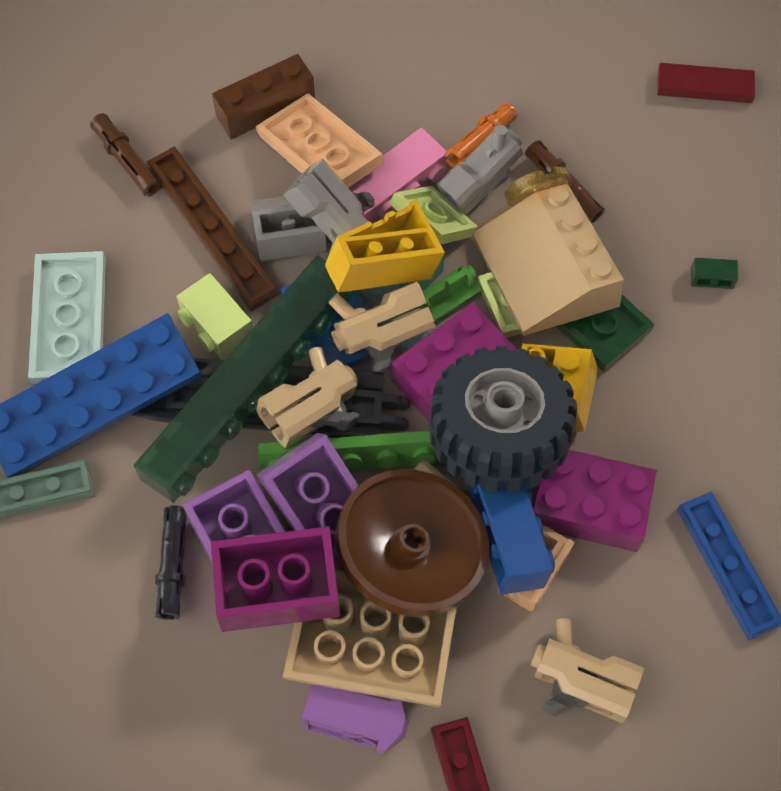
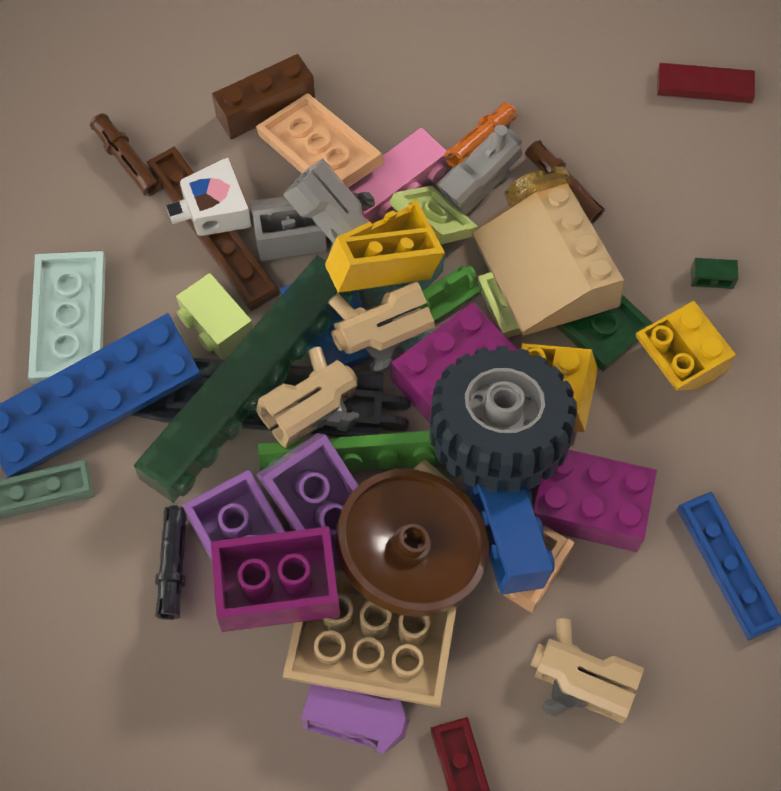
(211, 201): none -> white torso
(687, 348): none -> yellow slope

